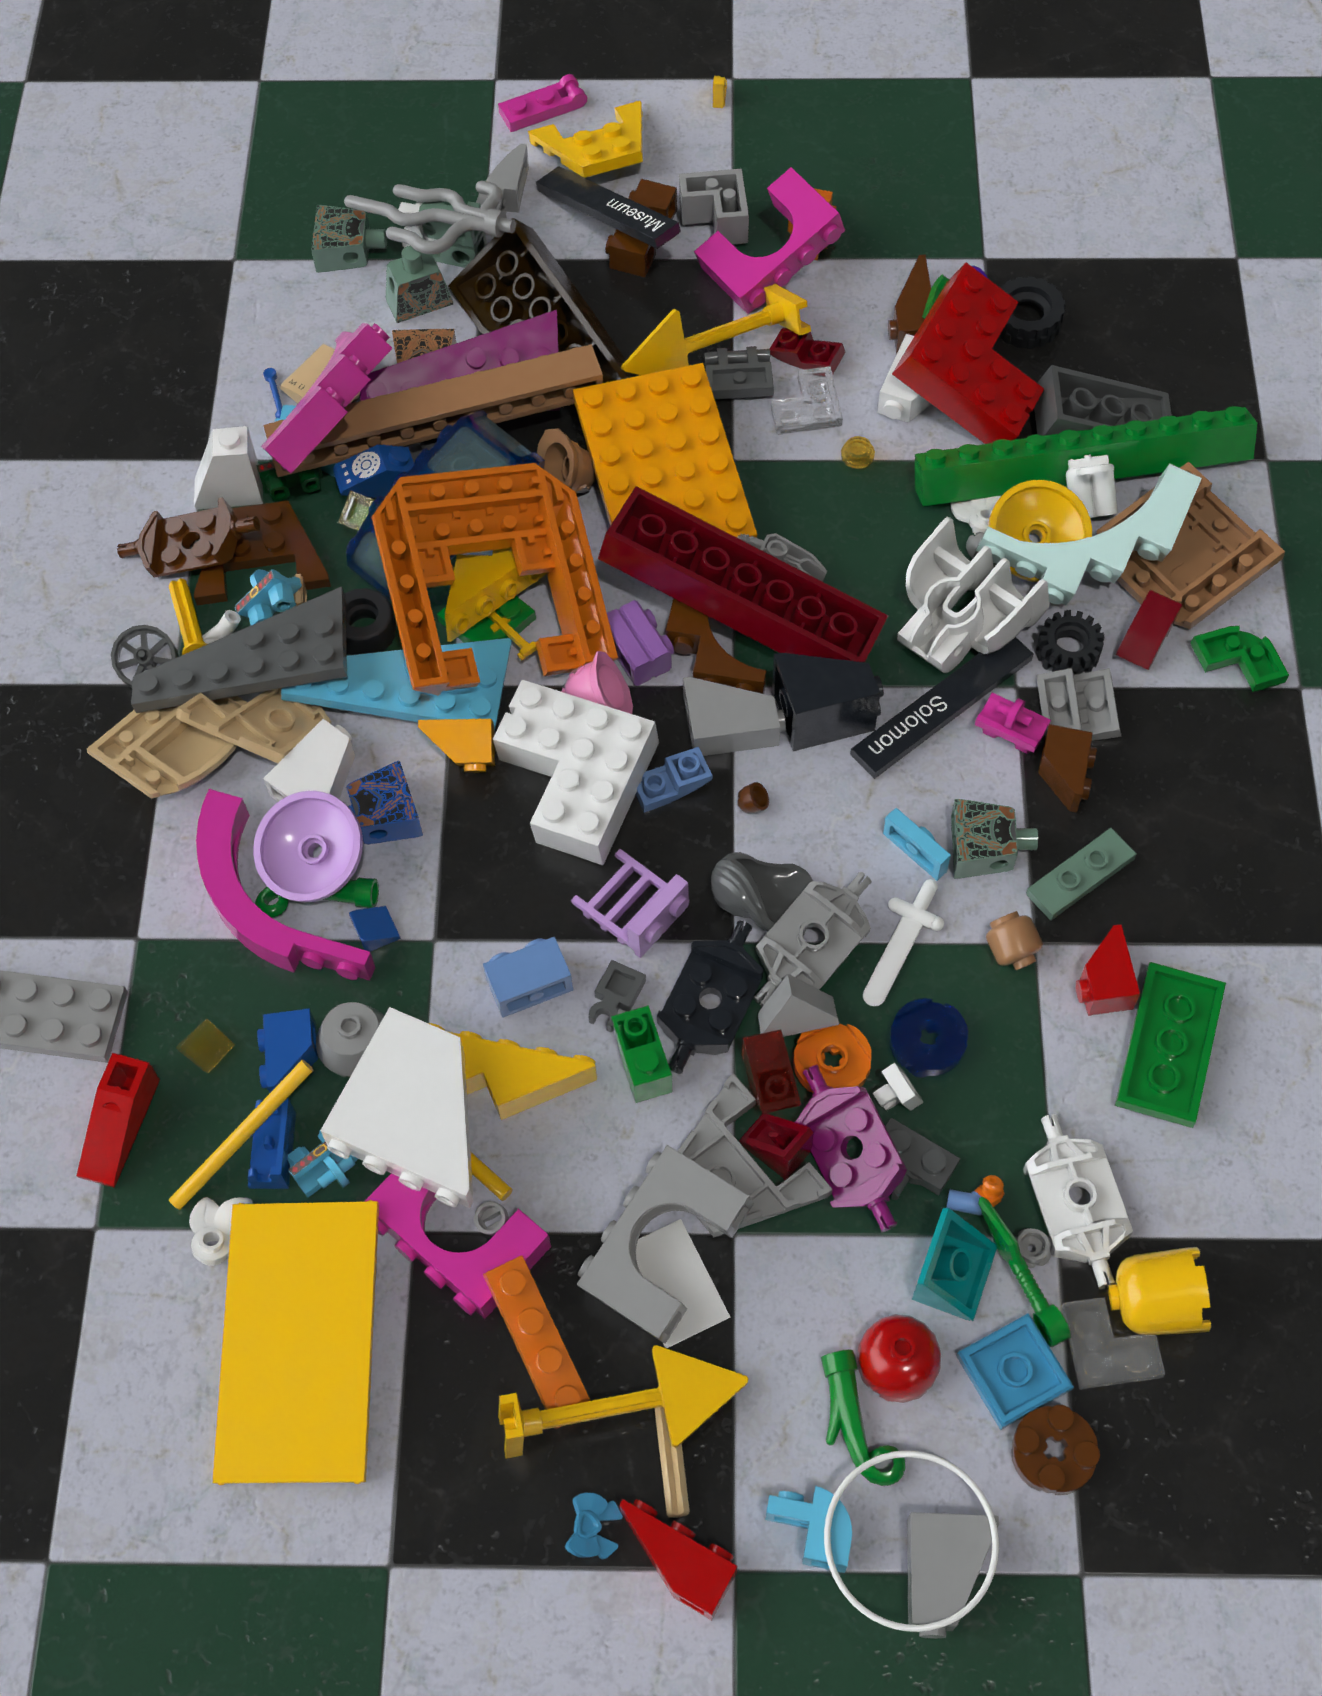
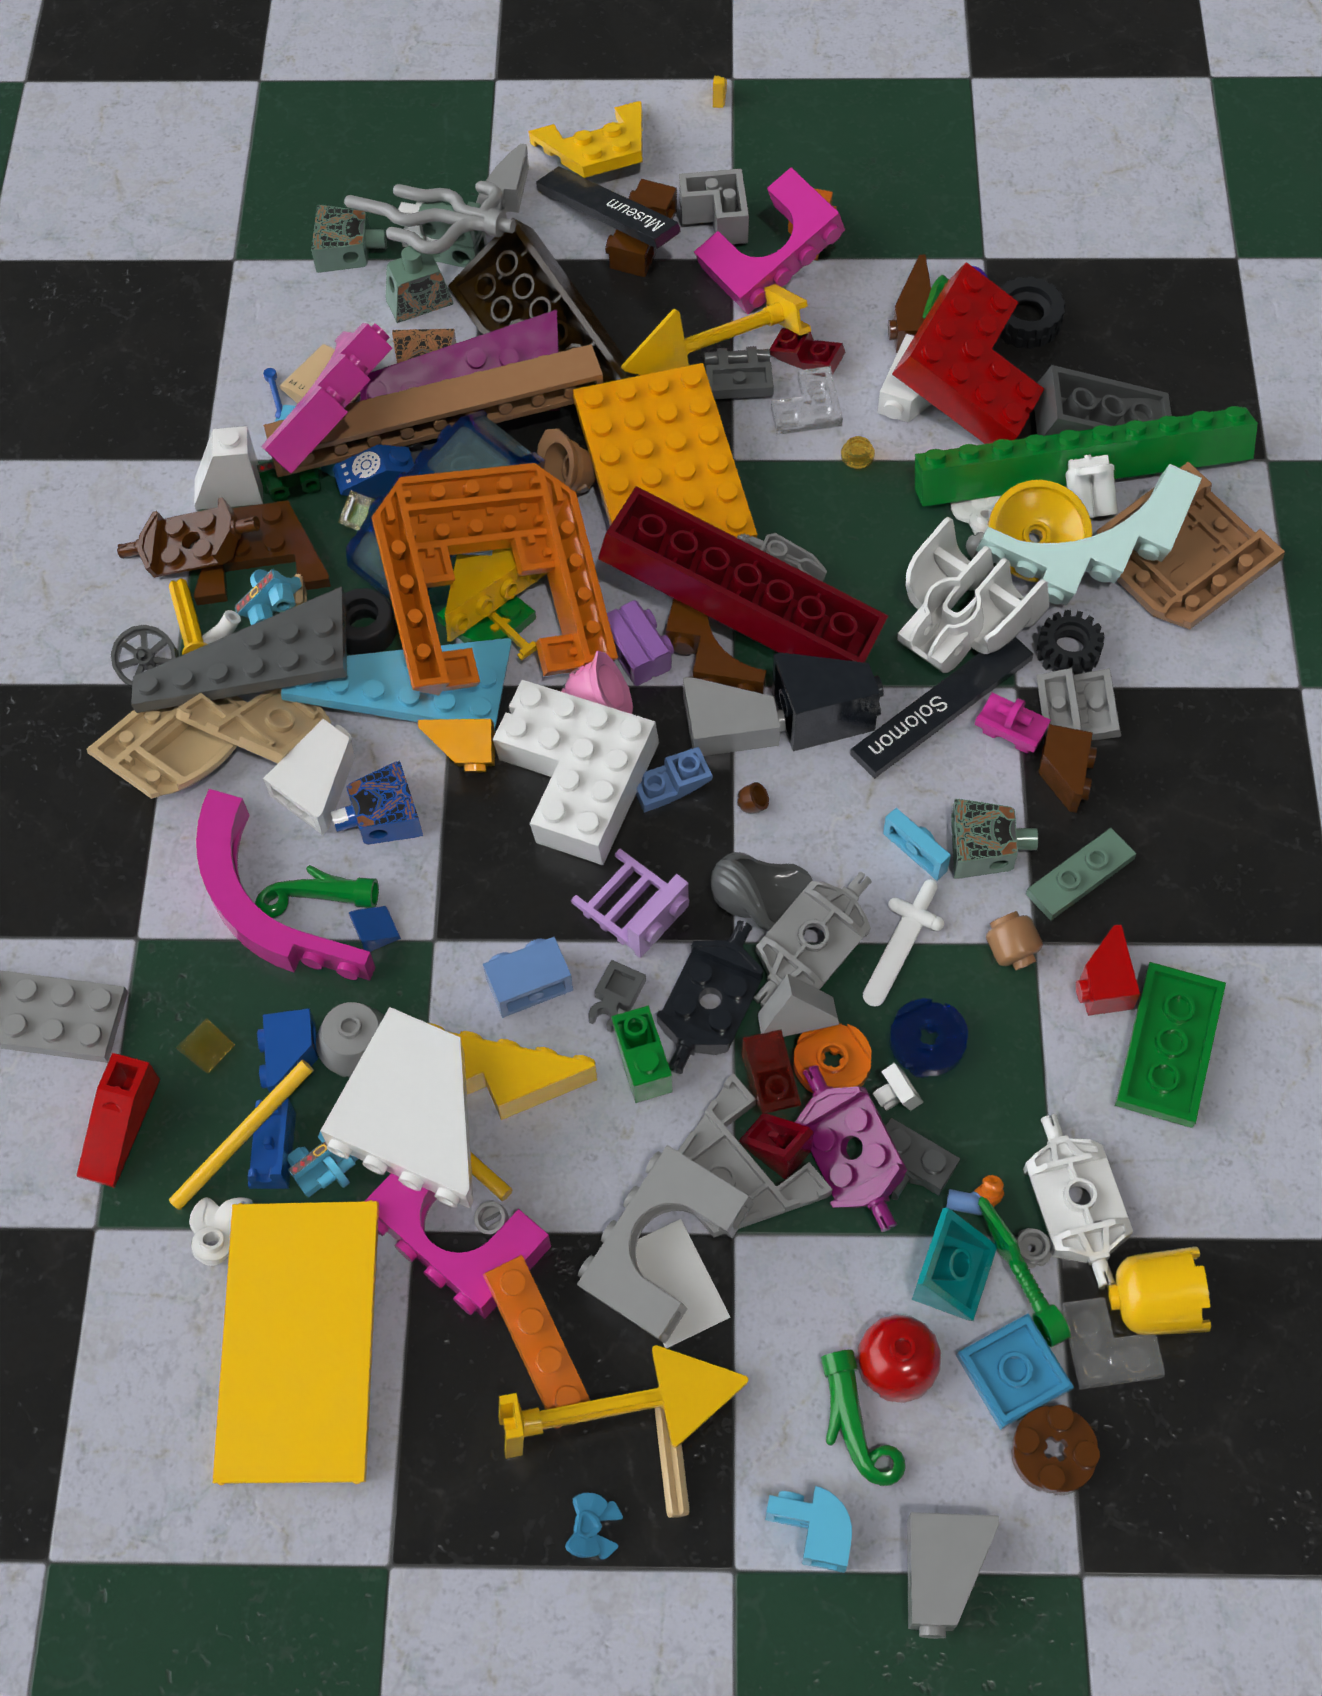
(290, 835): lavender dish -> none
(543, 103): dark pink plate -> none
(689, 1570): red slope -> none
(828, 1550): white piece -> none
(1149, 629): dark red slope -> none
(1254, 656): green plate -> none

